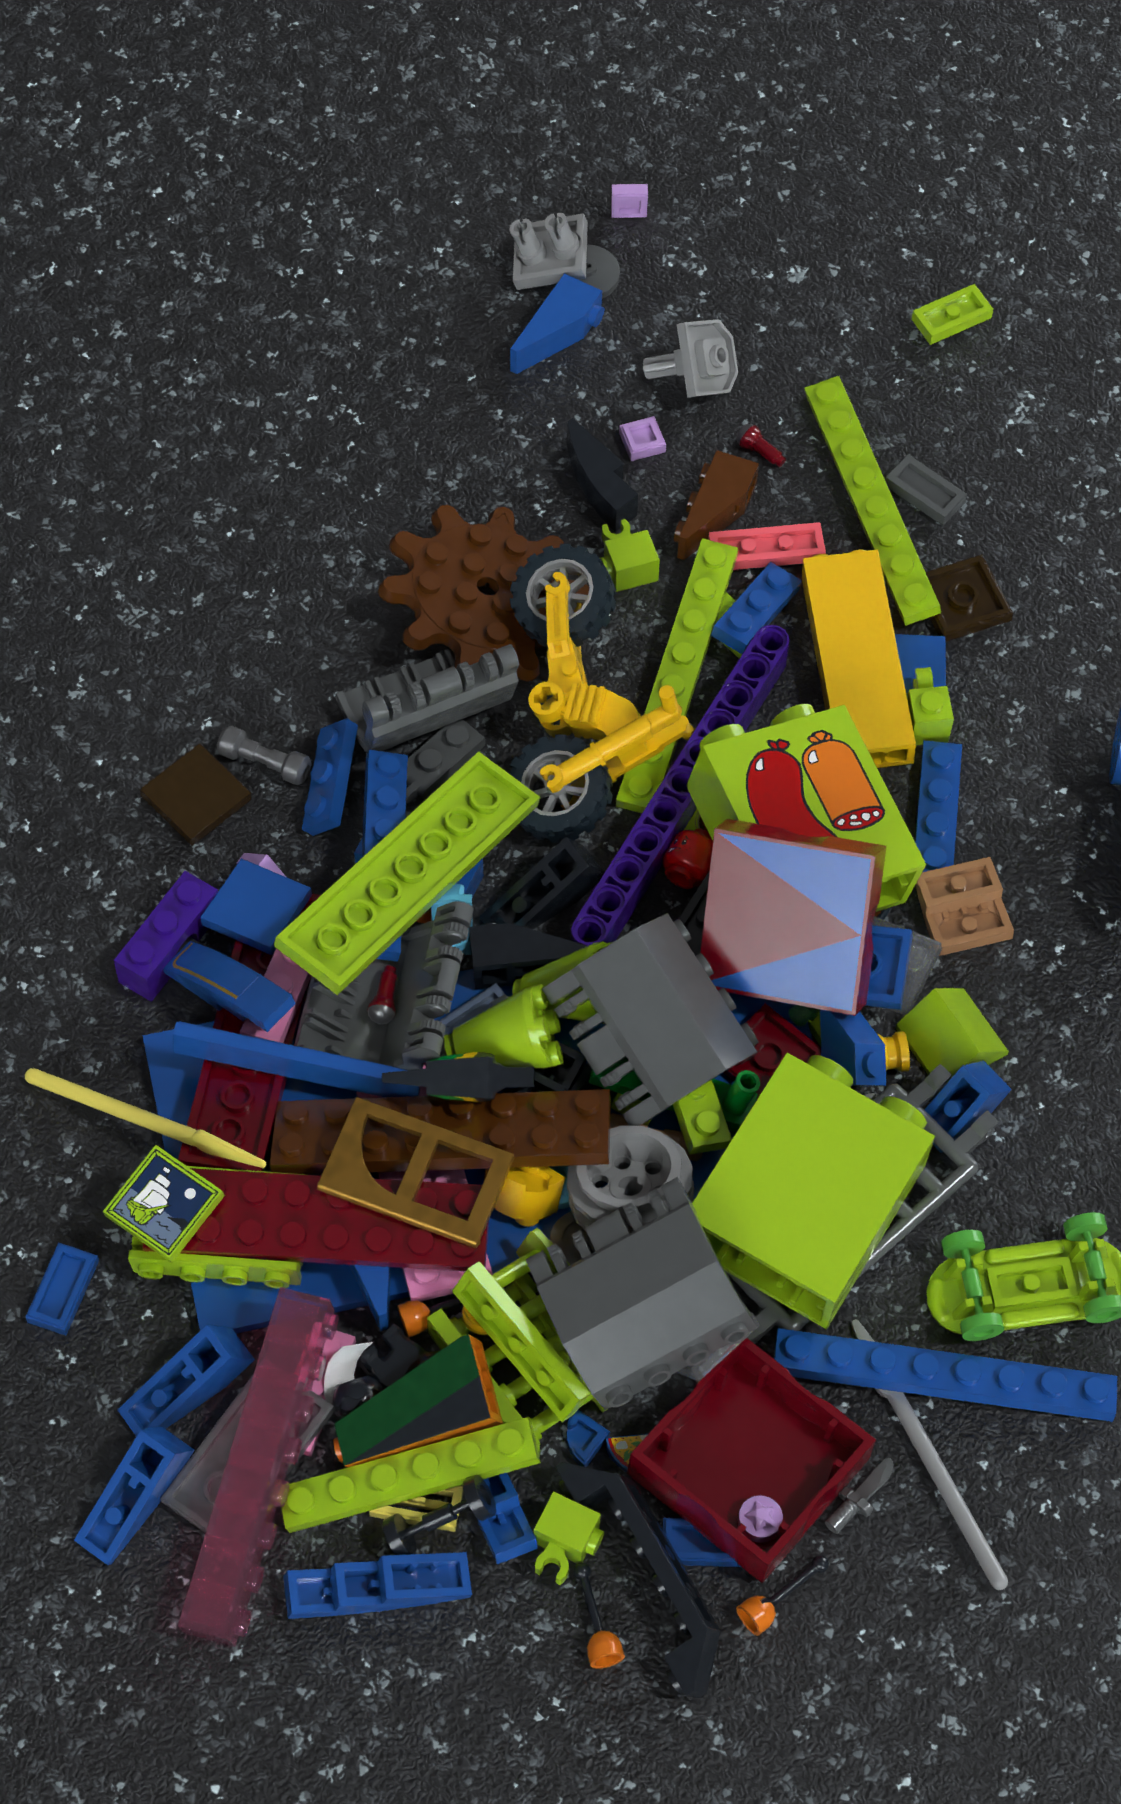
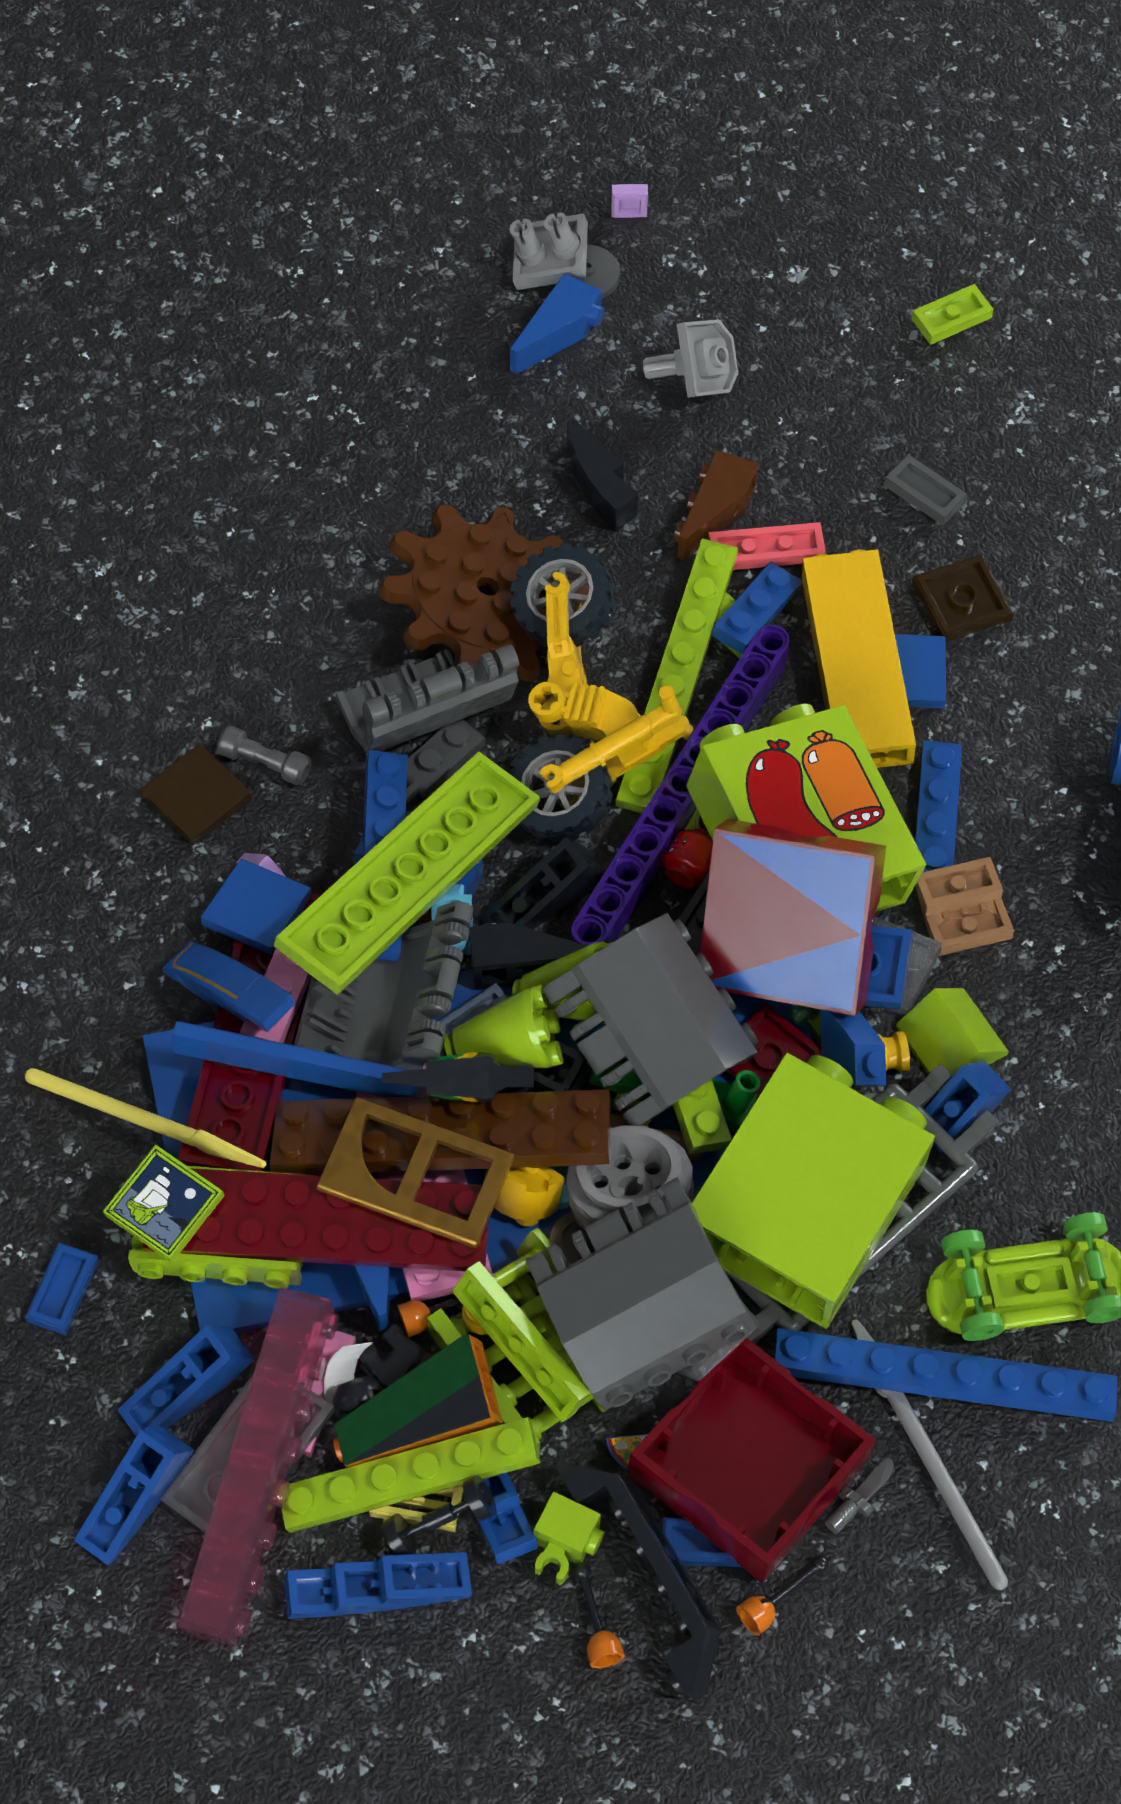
(162, 934): dark purple arch -> none
(329, 777): blue plate -> none
(382, 1007): dark red piece -> none
(584, 1438): blue tile -> none
(629, 557): lime brick -> none
(642, 438): lavender tile -> none
(751, 438): dark red piece -> none
(761, 1518): lavender tile -> none
(872, 501): lime plate -> none
(929, 709): lime brick -> none

